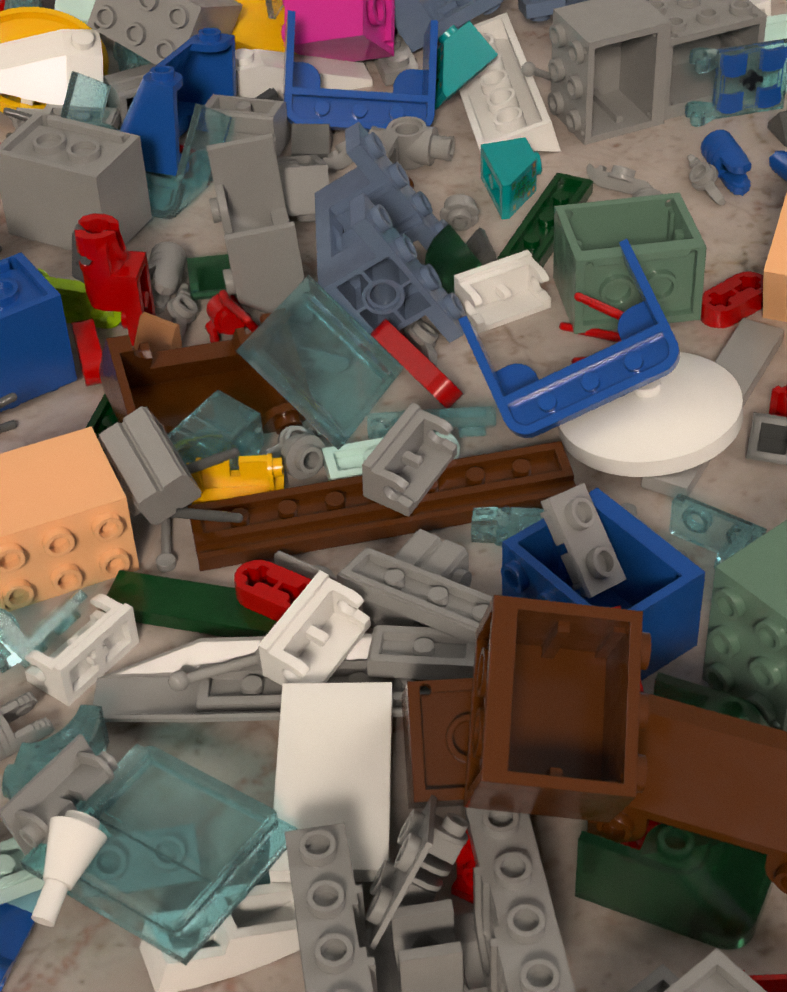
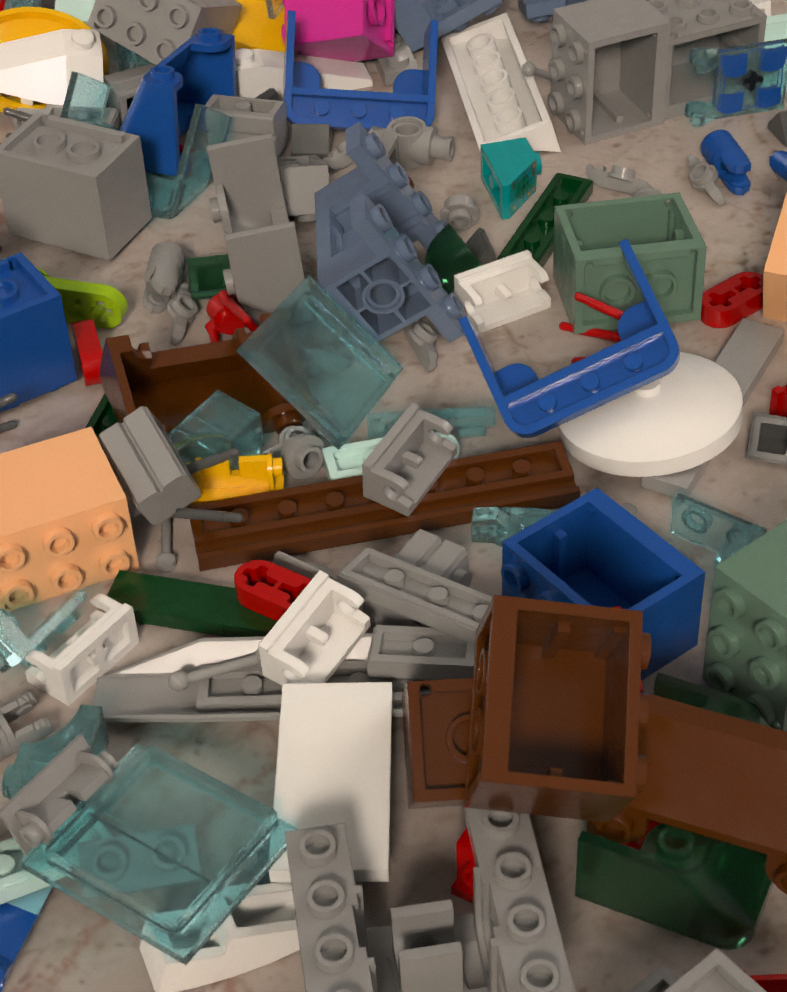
(69, 851): white cone -> none
(111, 274): red plate -> none
(158, 333): medium nougat slope -> none
(416, 364): red beam -> none
(426, 852): light grey hinge -> none
(459, 60): teal slope -> none
(590, 555): light grey hinge -> none

